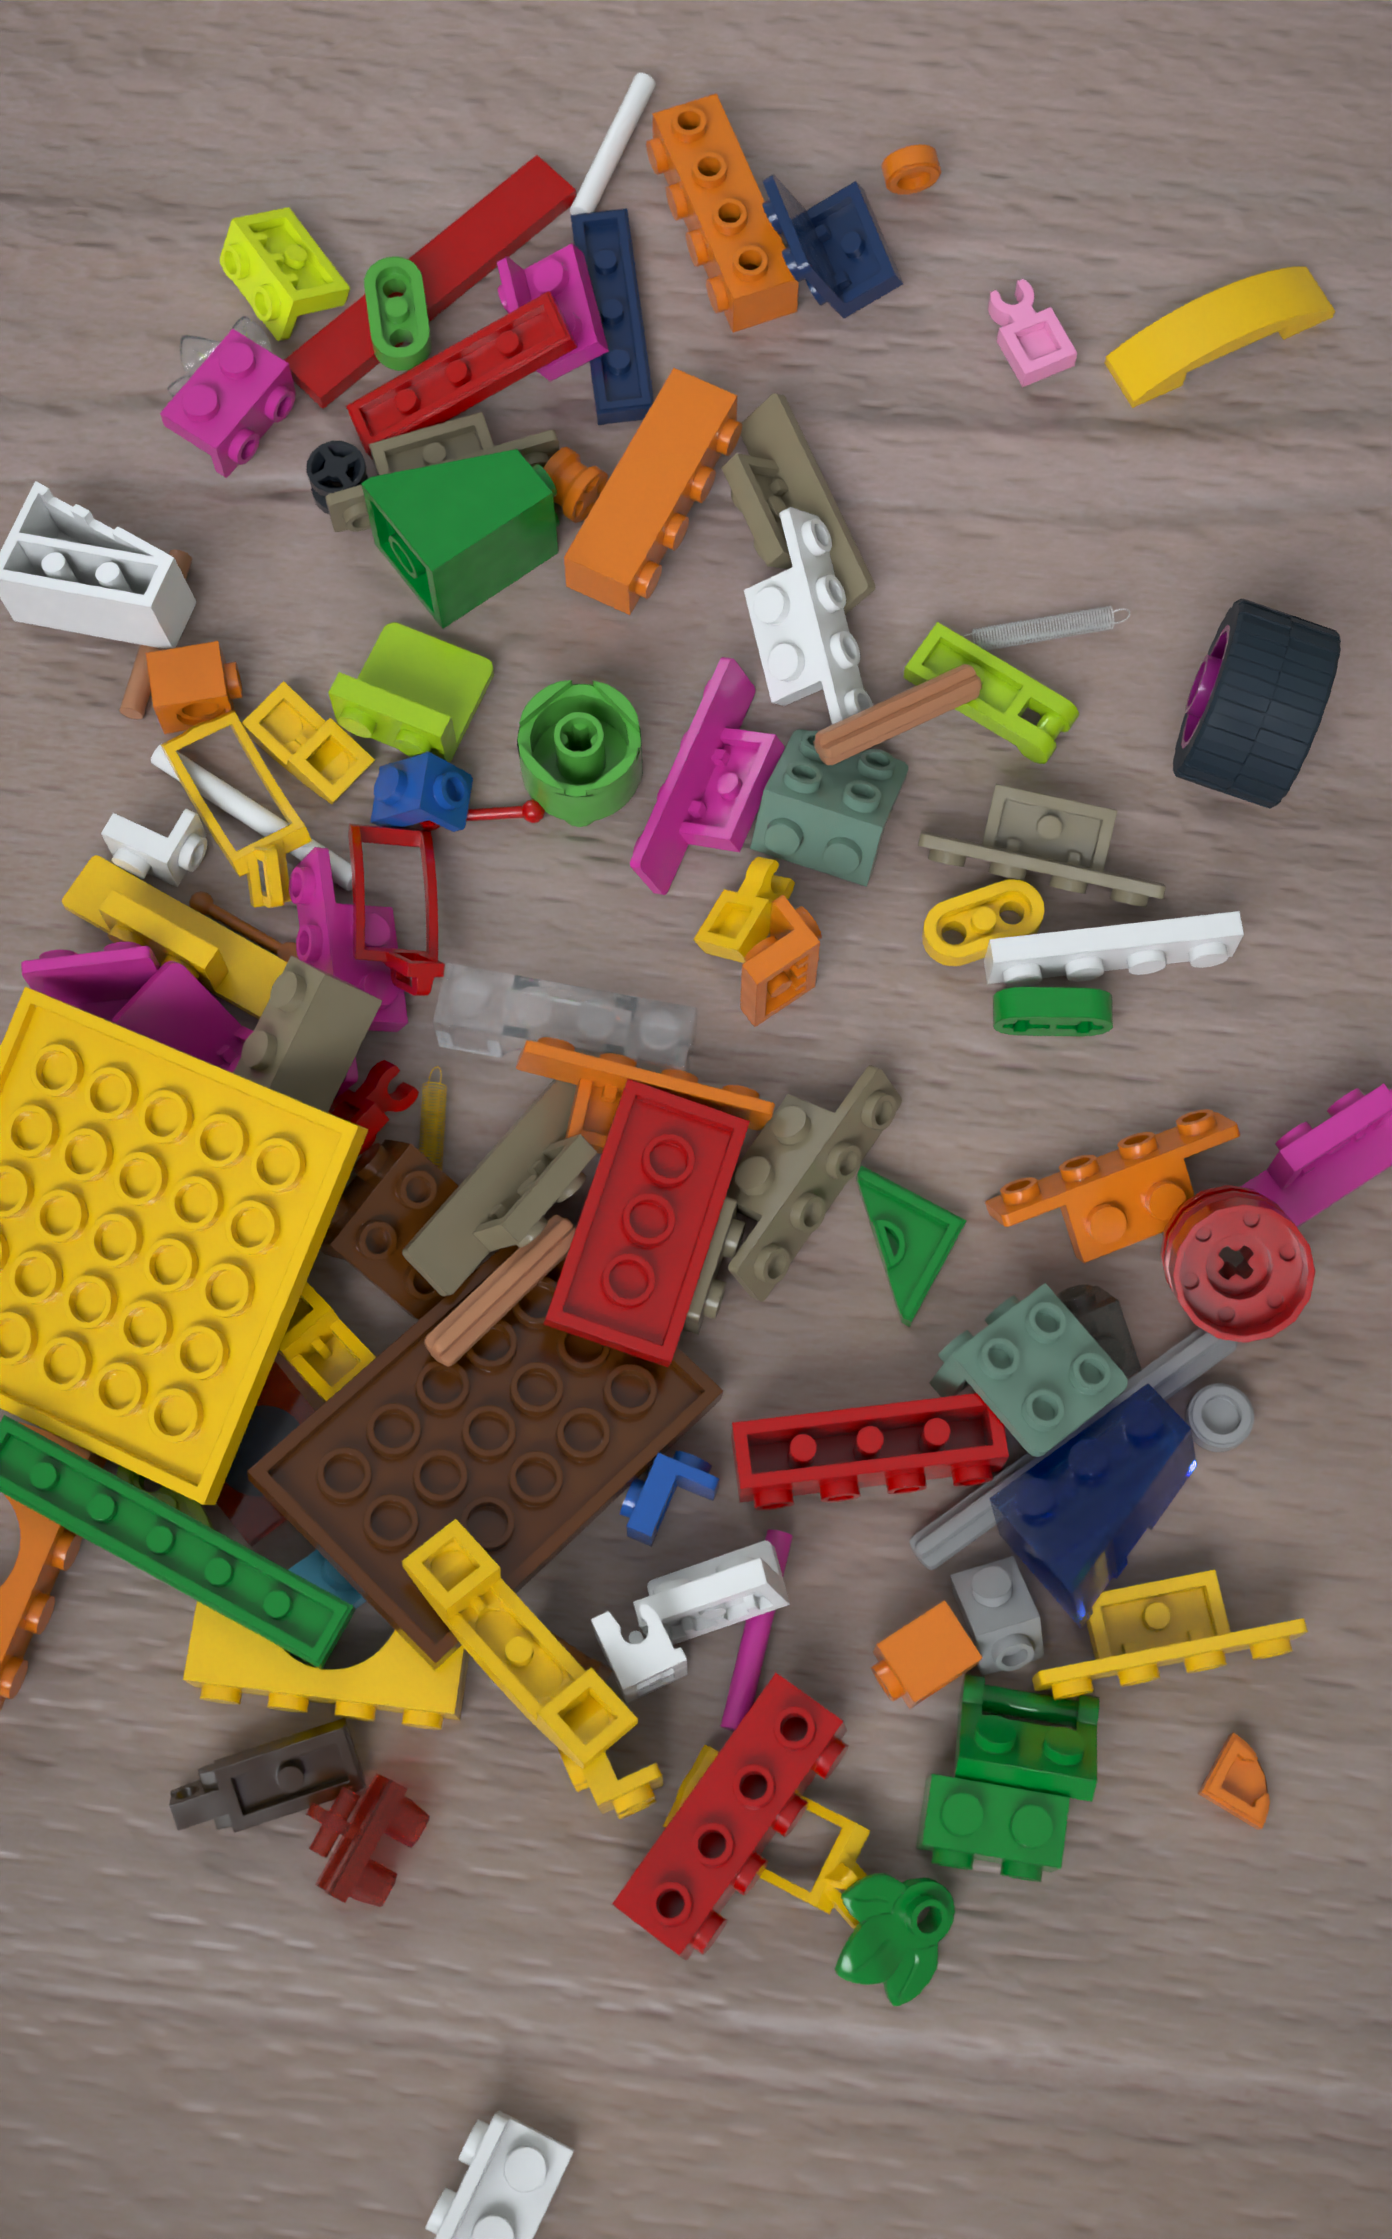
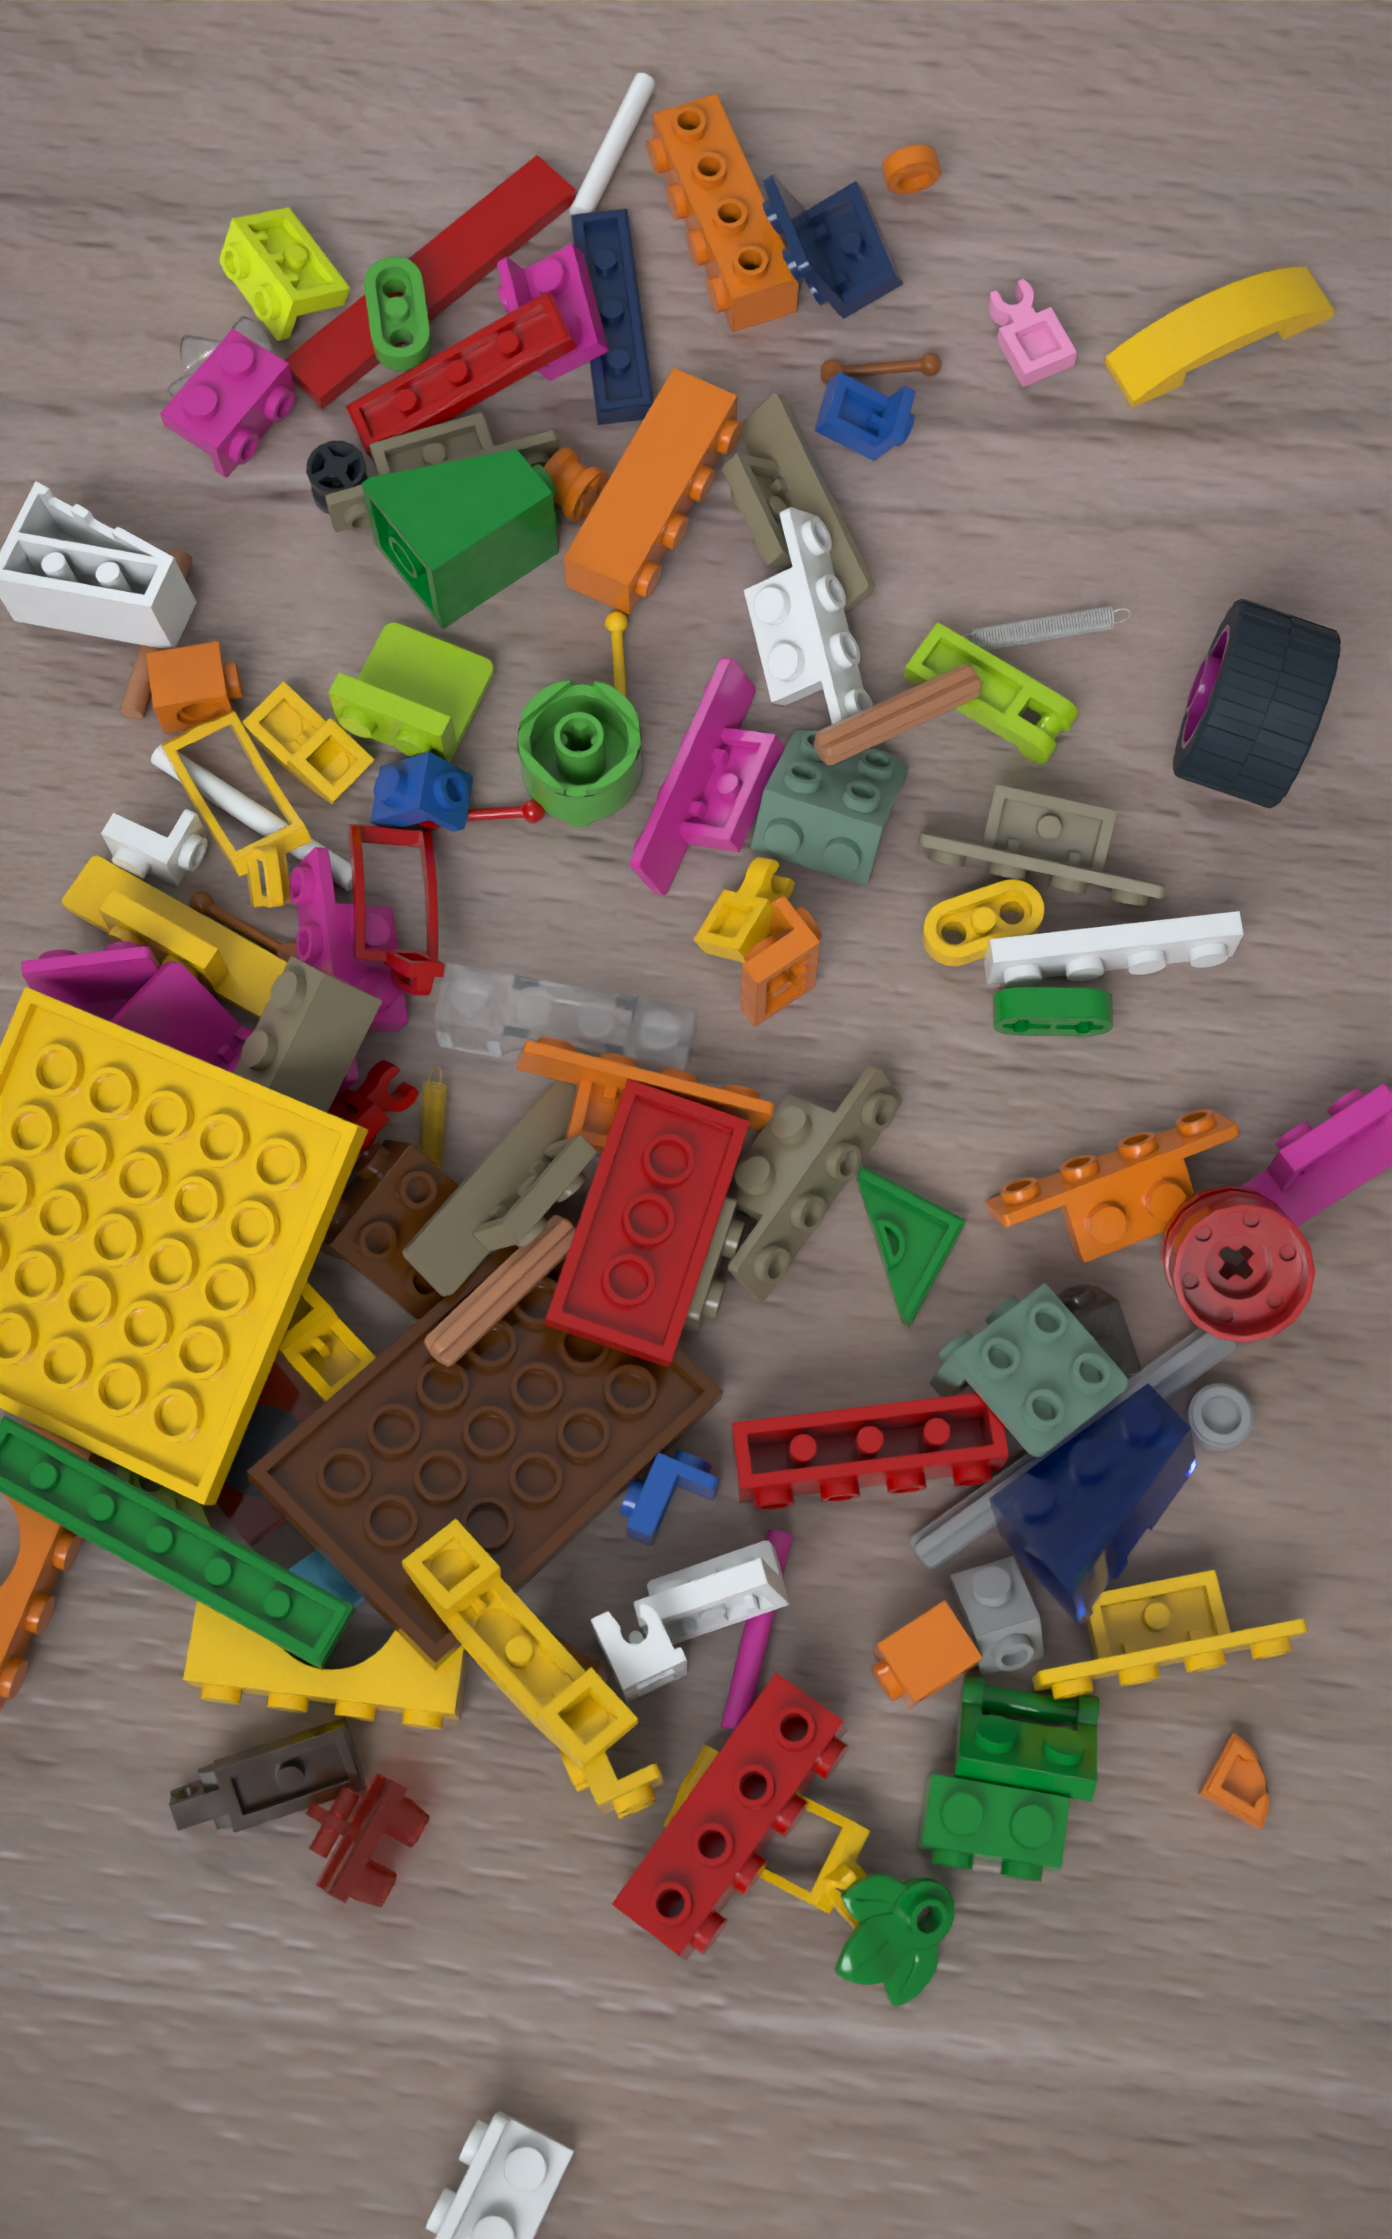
(616, 624): none -> yellow hinge
(864, 417): none -> blue bracket
(928, 364): none -> dark orange hinge

